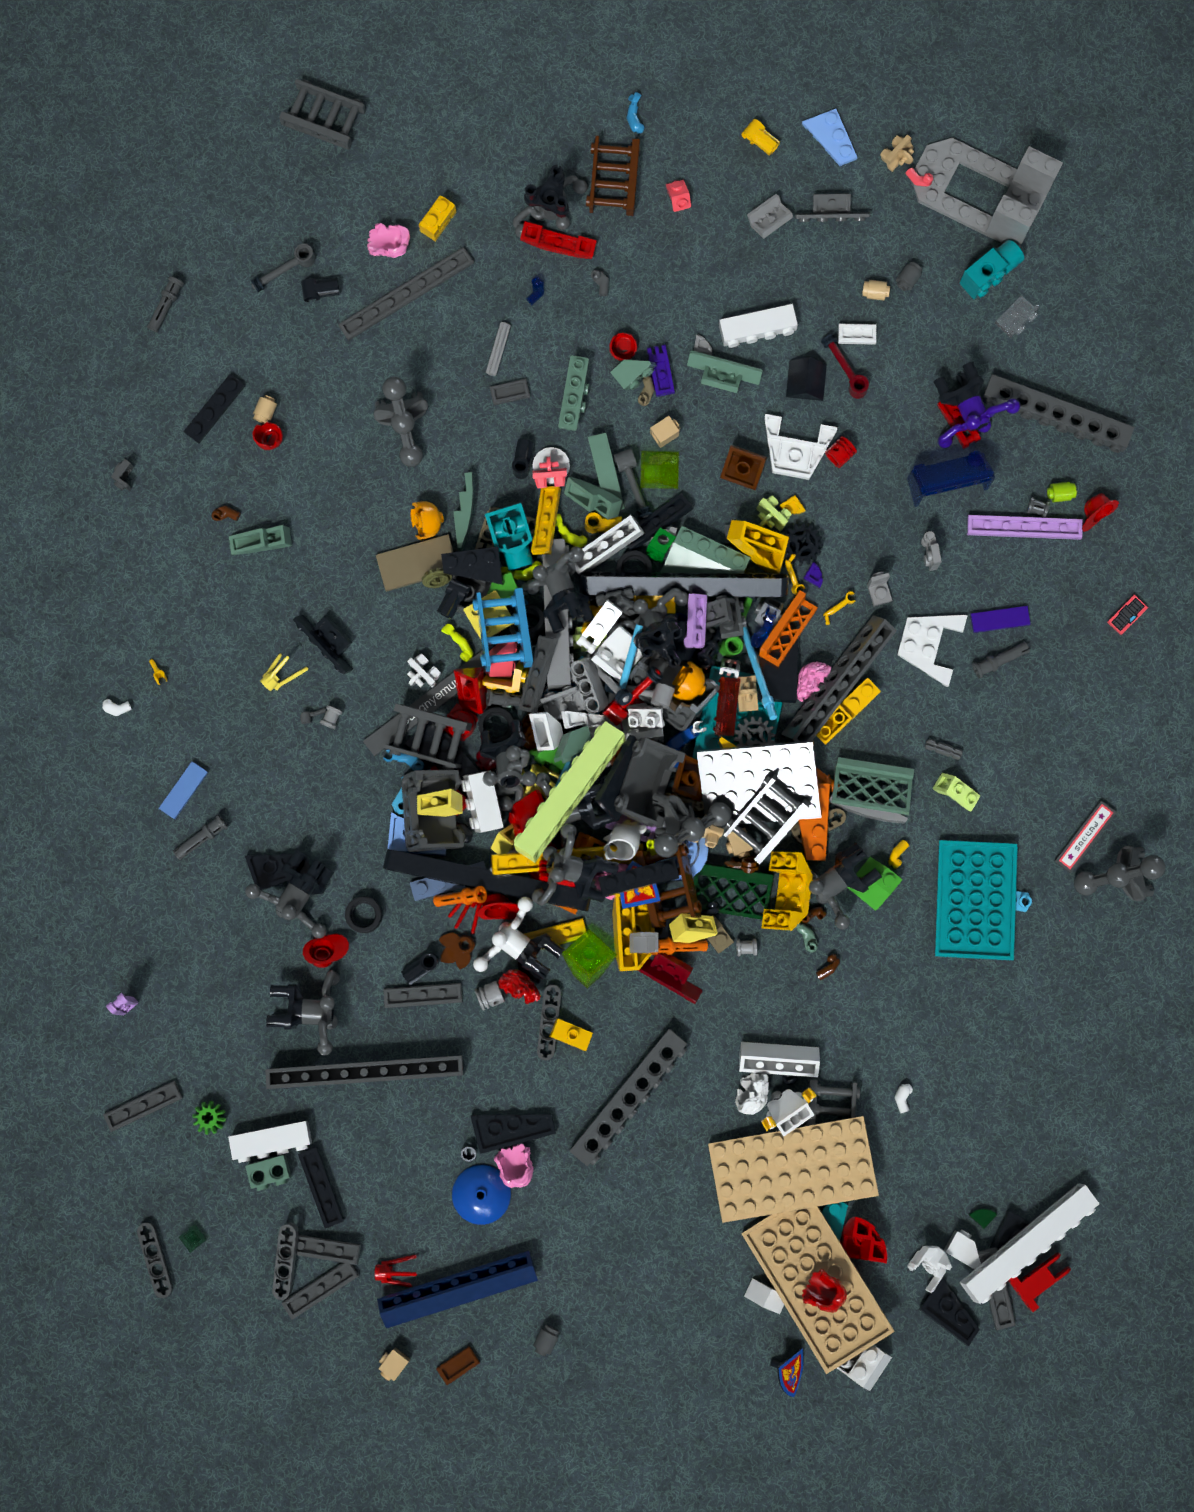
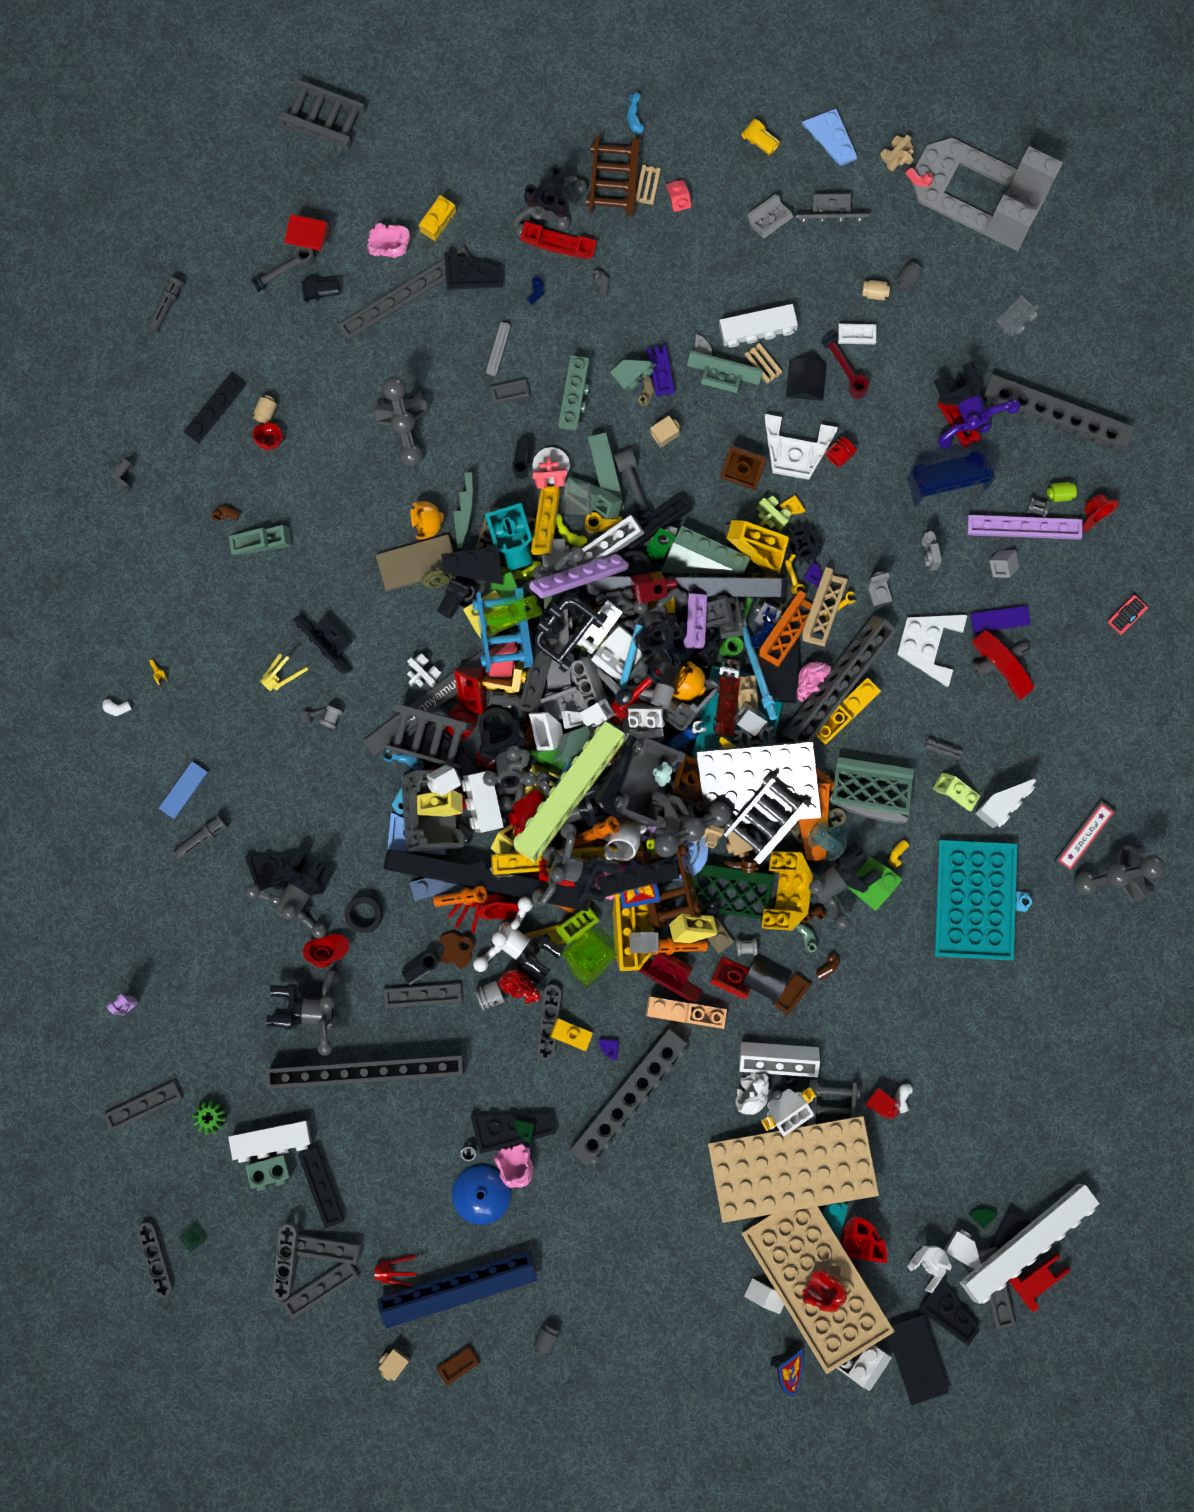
(307, 232): none -> red slope
(443, 780): none -> white brick
(459, 639): neon yellow arm -> none
(470, 274): none -> black wing
(513, 614): none -> clear neon green plate
(524, 1129): none -> dark green tile
(545, 625): none -> black bar
(578, 498): none -> clear piece
(578, 576): none -> lavender plate
(581, 930): none -> lime slope
(597, 713): none -> white brick
(599, 830): none -> orange pin
(609, 1047): none -> dark purple tile
(620, 342): red hair -> none
(645, 586): none -> dark red torso
(650, 170): none -> tan tile
(659, 469): clear neon green slope -> none
(663, 773): none -> light aqua plant
(686, 1012): none -> light nougat slope
(730, 978): none -> red slope
(750, 719): none -> light grey panel
(754, 351): none -> tan tile
(767, 978): none -> black slope
(792, 994): none -> reddish brown tile
(818, 603): none -> tan fence
(820, 837): none -> clear light blue hose
(883, 1105): none -> red window
(917, 1360): none -> black tile
(991, 269): teal brick -> none
(997, 807): none -> white slope
(1004, 563): none -> light grey panel
(1005, 662): none -> red slope

